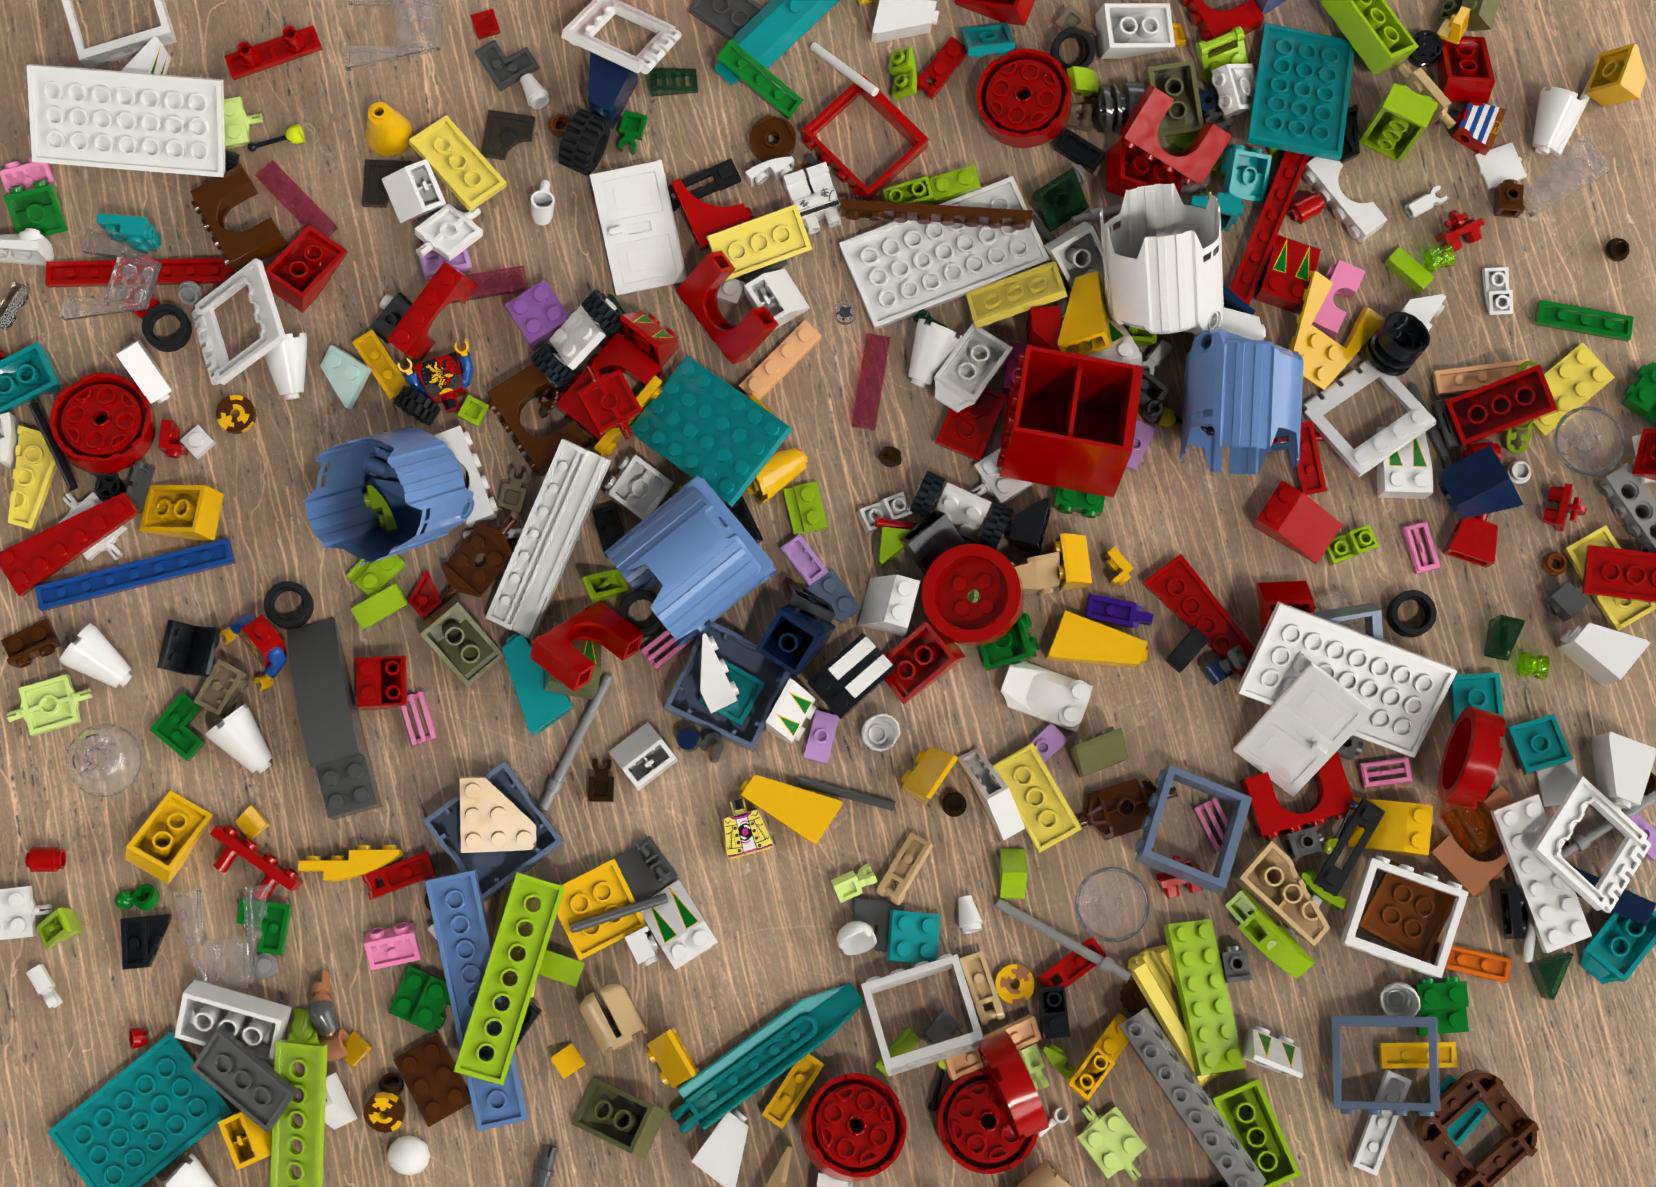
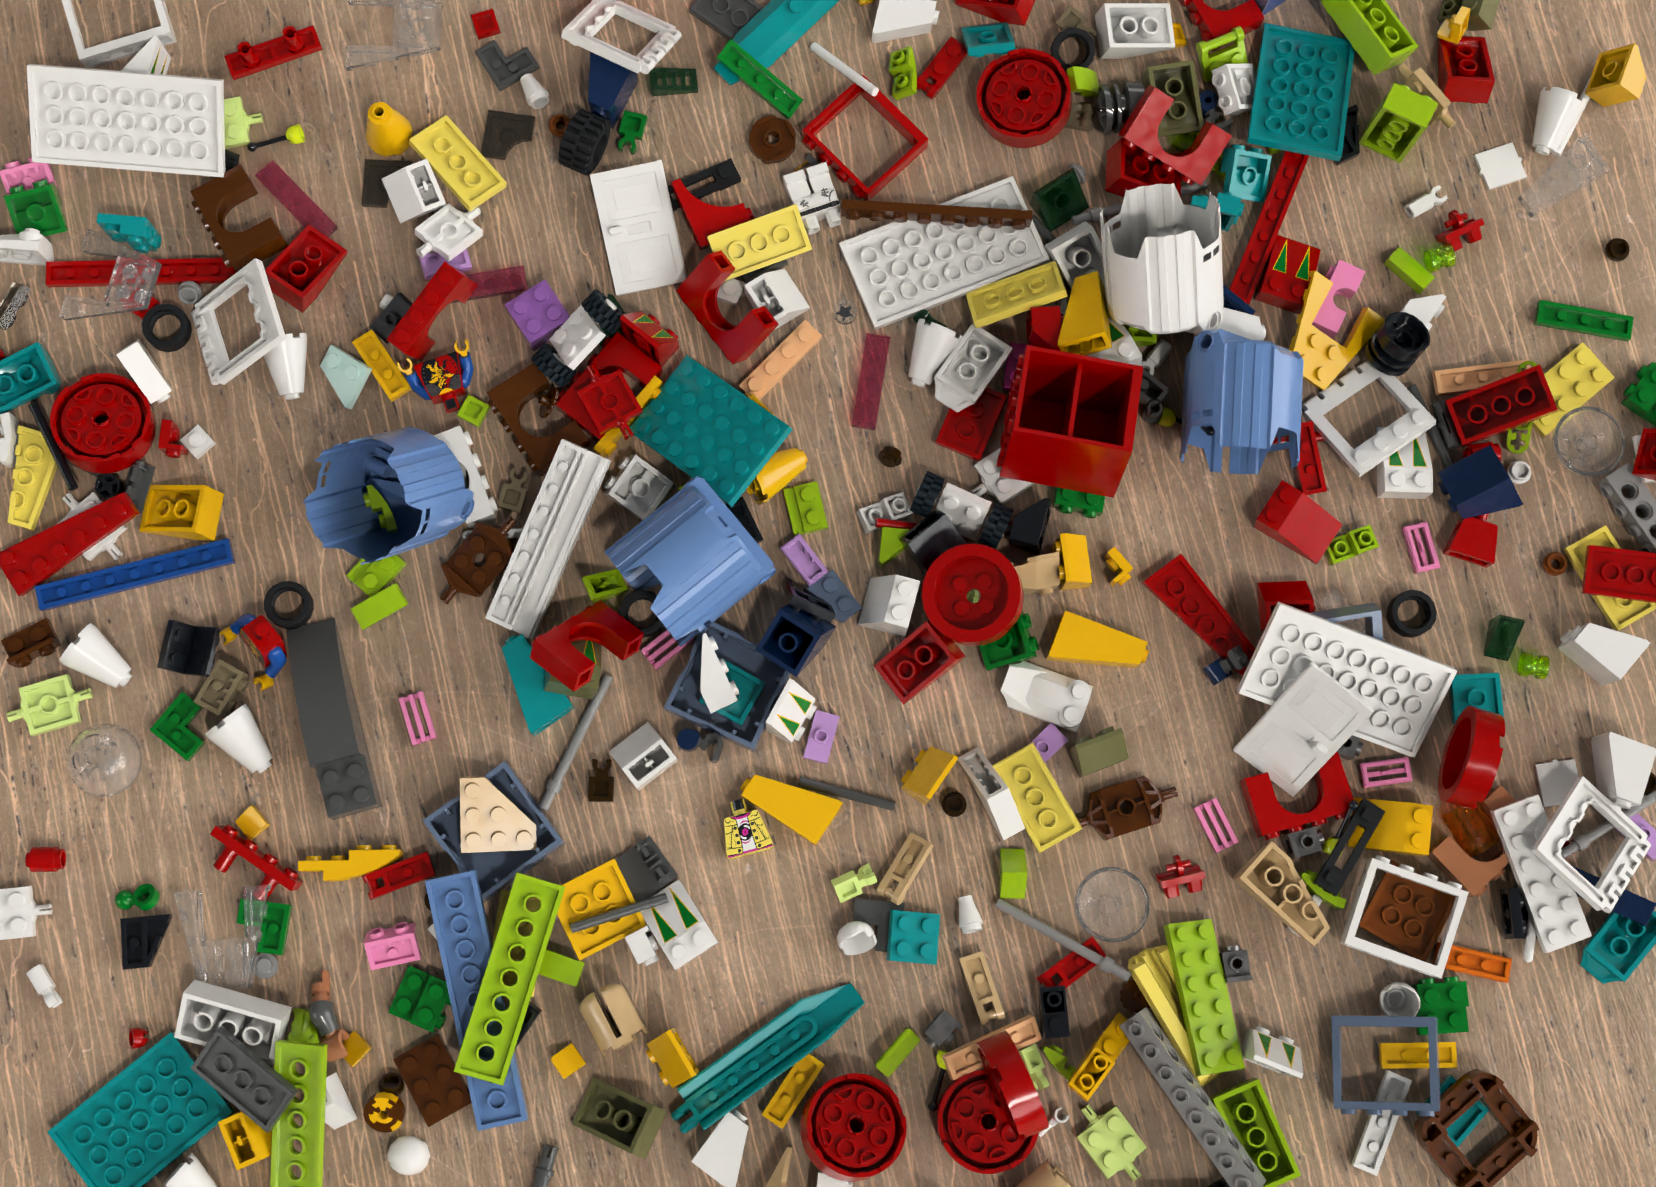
(59, 926): lime slope -> none
(168, 837): yellow slope -> none
(243, 422): reddish brown piece -> none
(381, 682): red slope -> none
(417, 405): black tyre -> none
(425, 596): red piece -> none
(460, 641): olive slope -> none
(542, 204): white piece -> none
(608, 525): black plate -> none
(776, 168): white slope -> none
(851, 676): black slope -> none
(880, 732): white hair -> none
(933, 1052): white window -> none
(935, 189): lime slope -> none
(1025, 987): yellow piece -> none
(1080, 151): black plate -> none
(1116, 612): dark purple hinge -> none
(1142, 437): lavender plate -> none
(1187, 649): black tyre -> none
(1227, 853): sand blue window -> none
(1267, 936): lime slope -> none
(1306, 207): red brick -> none
(1359, 218): white arch -> none
(1429, 48): black wheel -> none
(1477, 125): torso -> none
(1496, 291): white slope -> none
(1504, 204): reddish brown brick -> none
(1539, 744): teal plate -> none
(1549, 973): clear green slope -> none
(1563, 496): red hips -> none
(1565, 600): dark grey brick -> none

